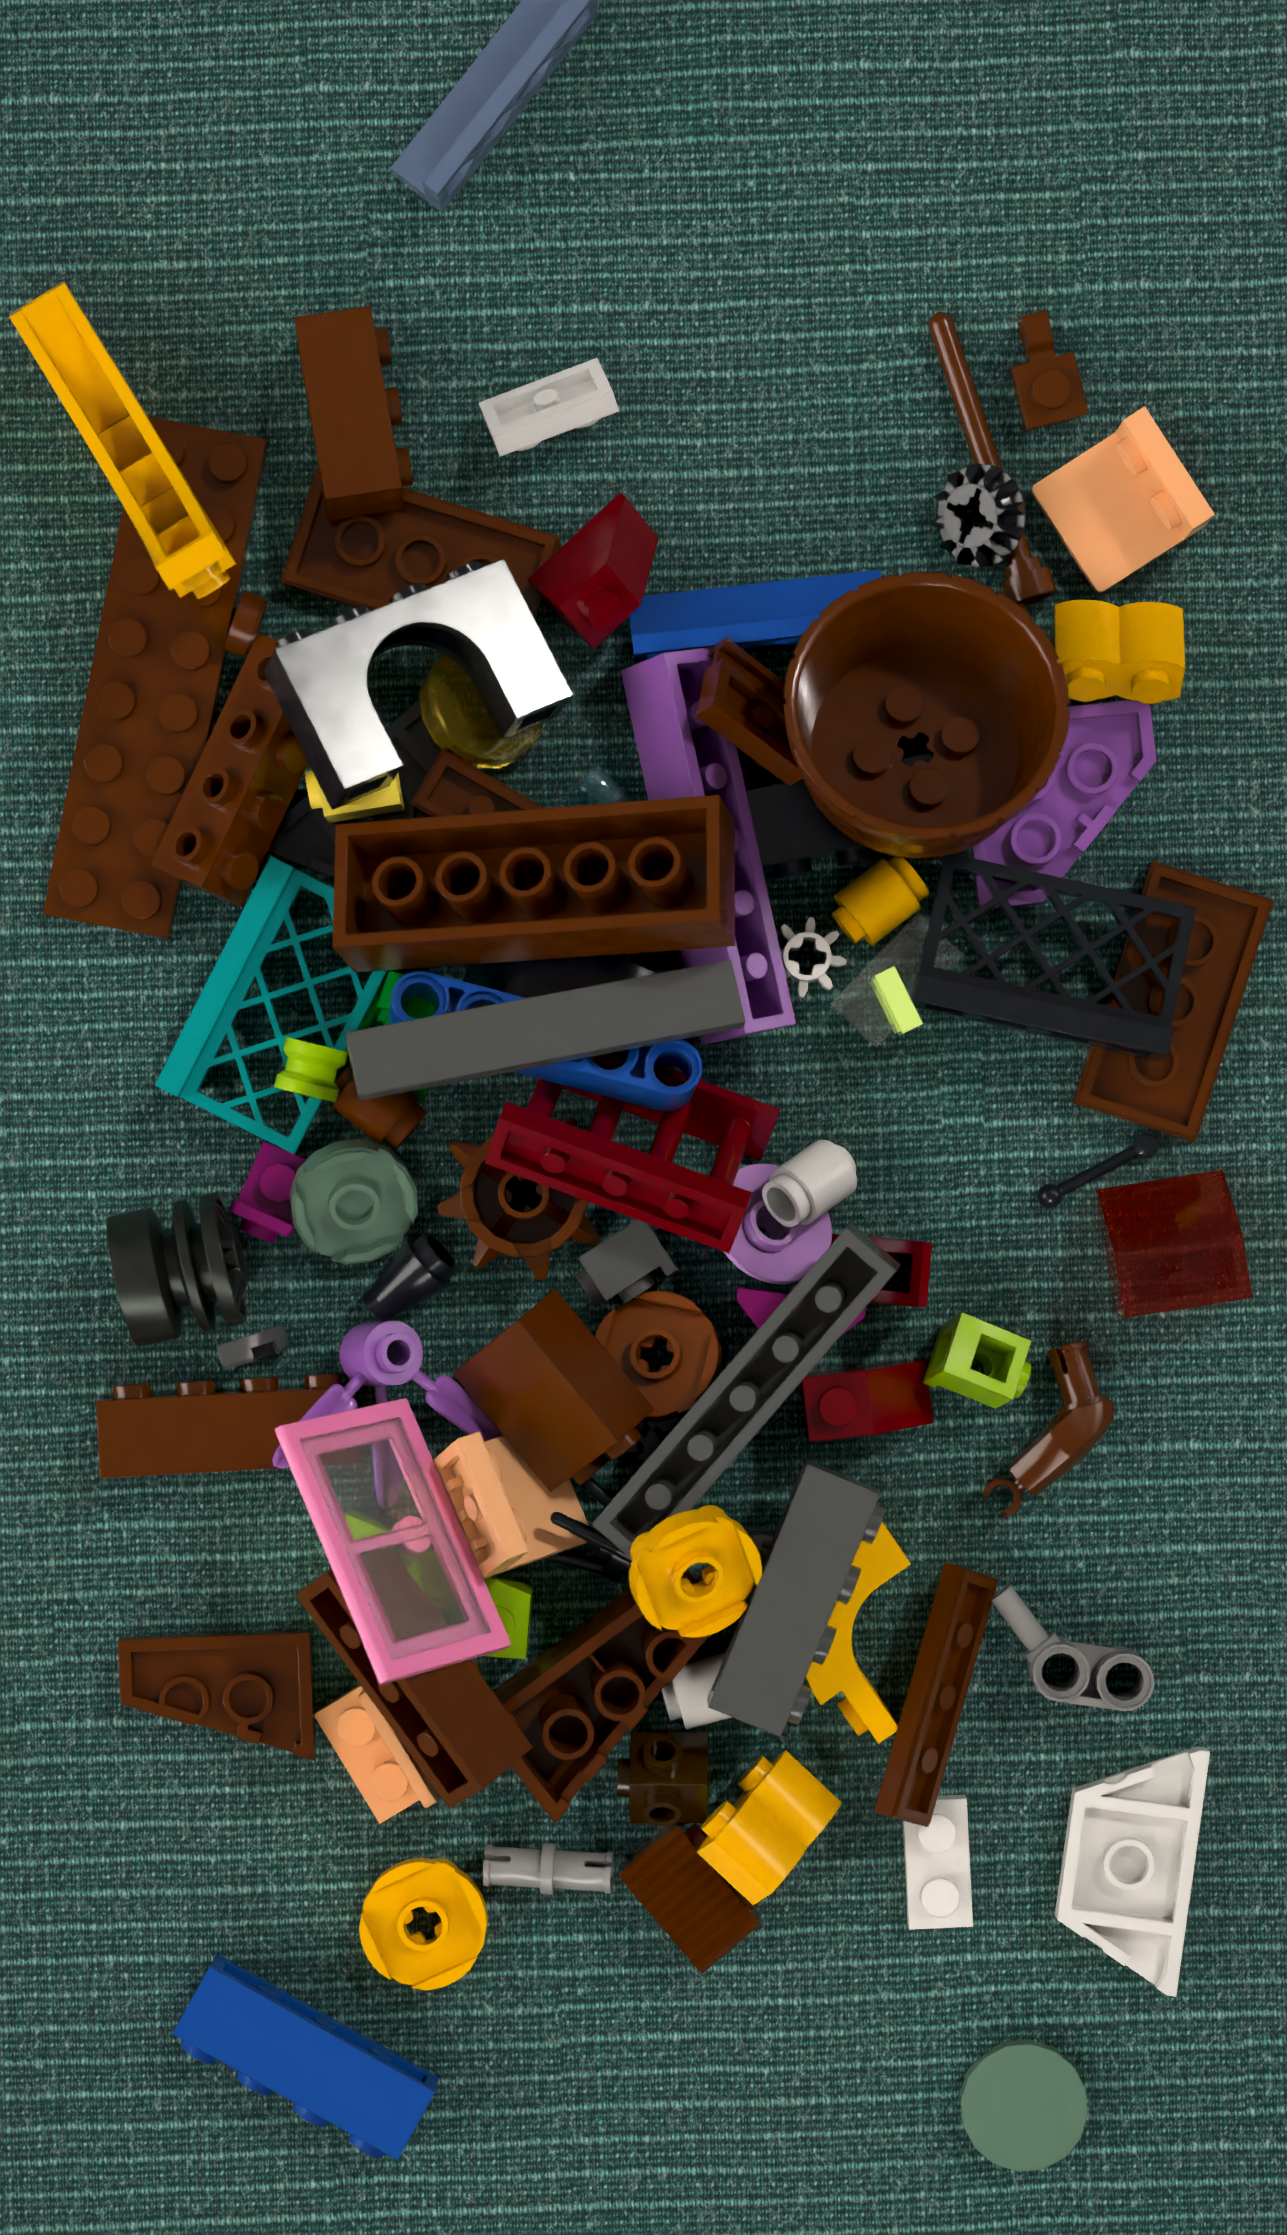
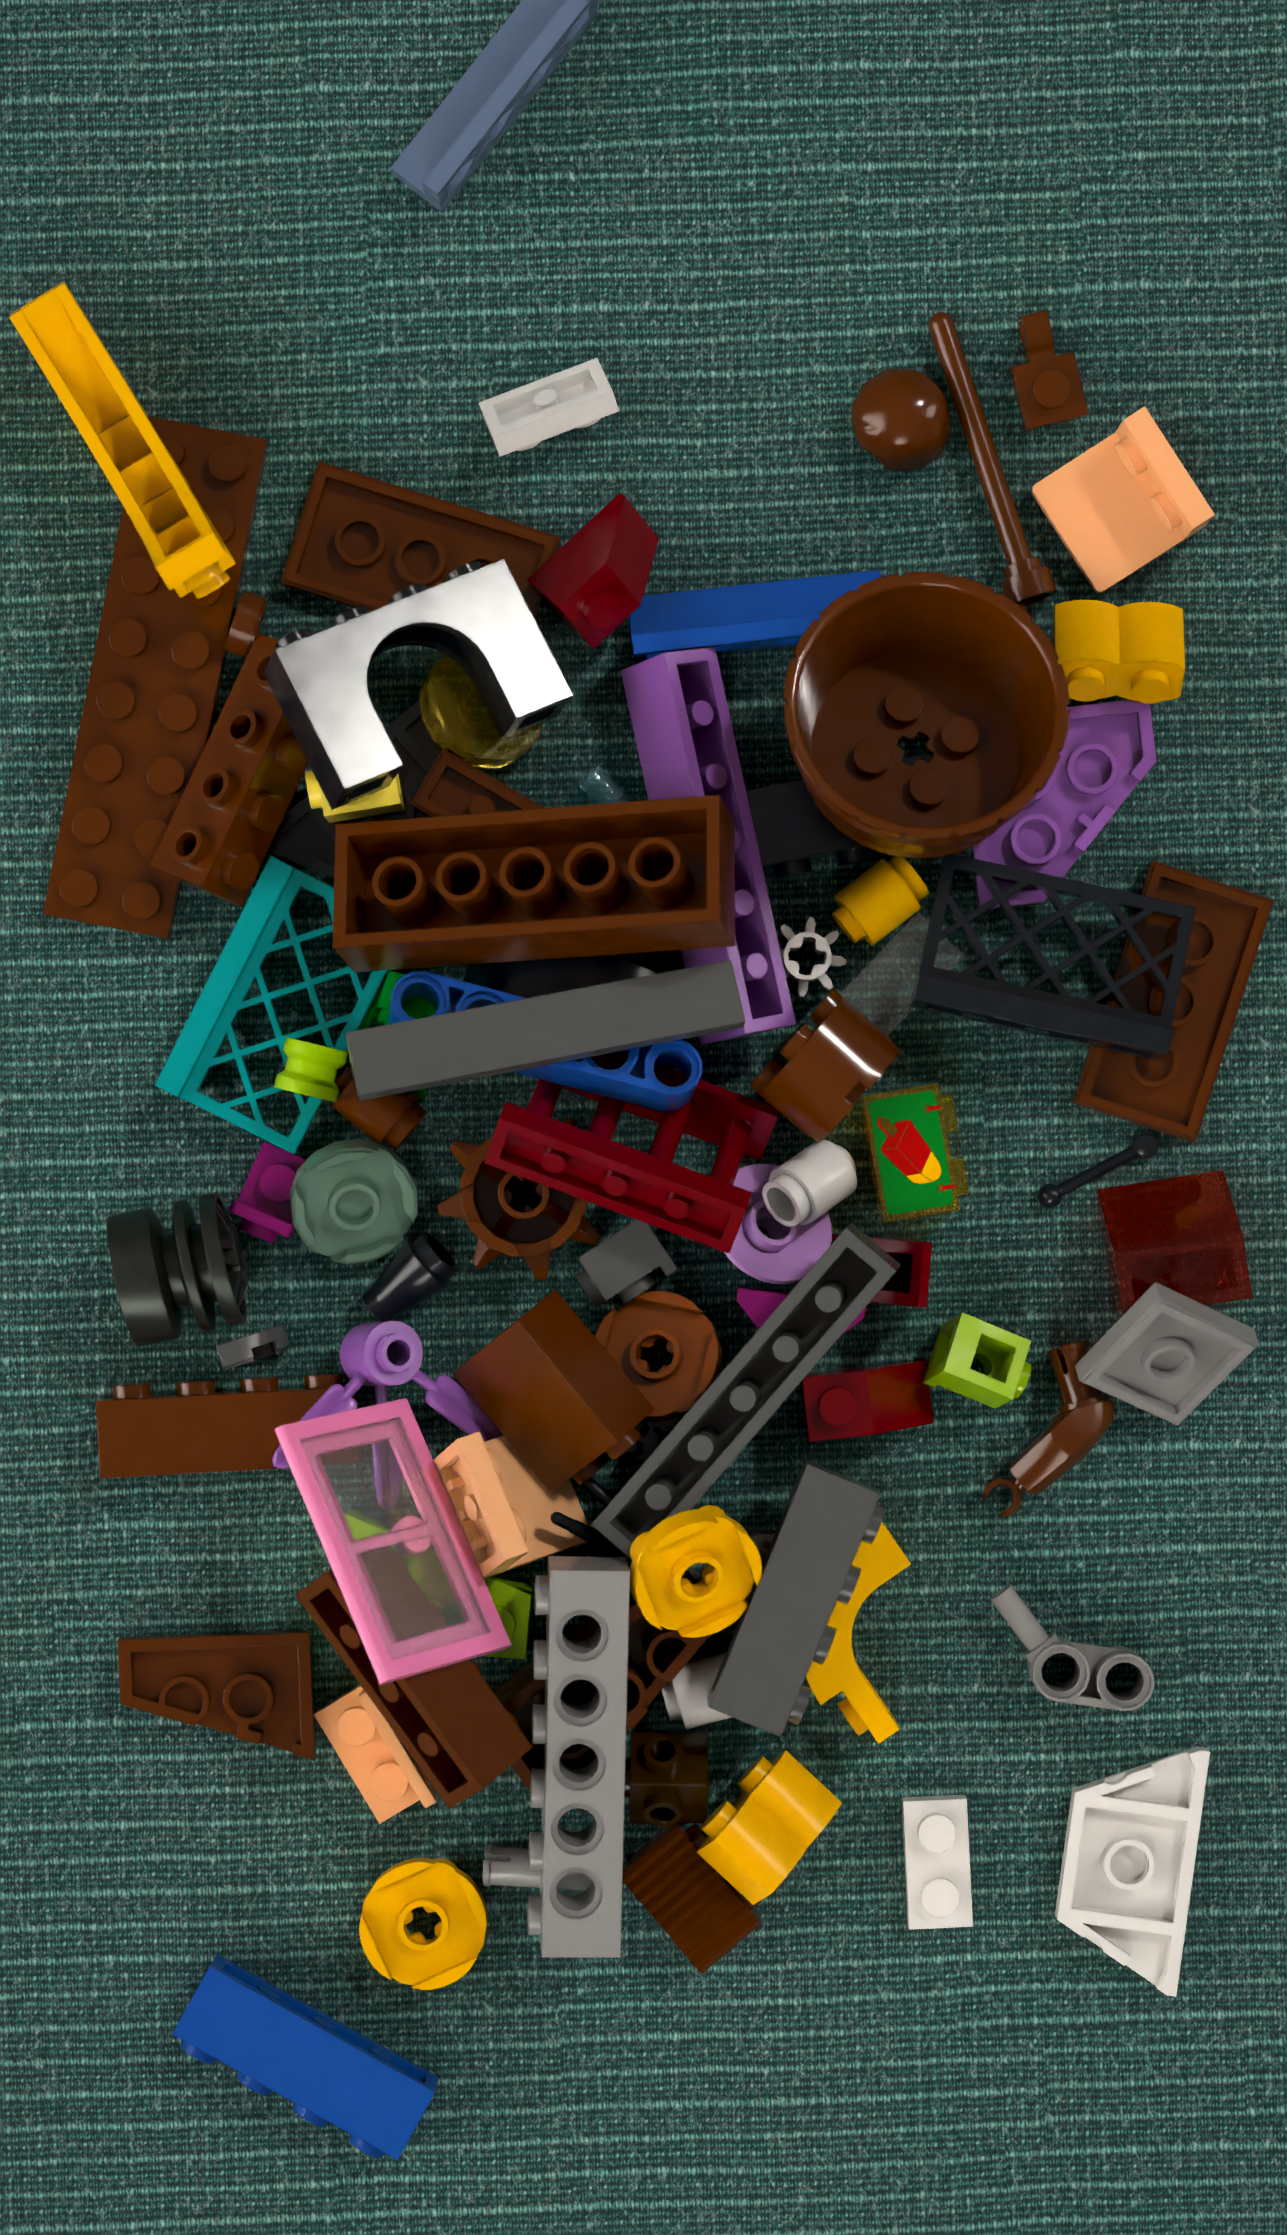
(352, 412): reddish brown brick -> none
(591, 1921): none -> light grey brick
(747, 708): reddish brown plate -> none
(826, 1067): none -> reddish brown brick
(895, 1001): yellowish green tile -> none
(901, 419): none -> reddish brown hair
(912, 1152): none -> brick
(936, 1695): reddish brown tile -> none
(999, 502): black gear -> none
(1023, 2105): sand green tile -> none
(1166, 1354): none -> light grey tile

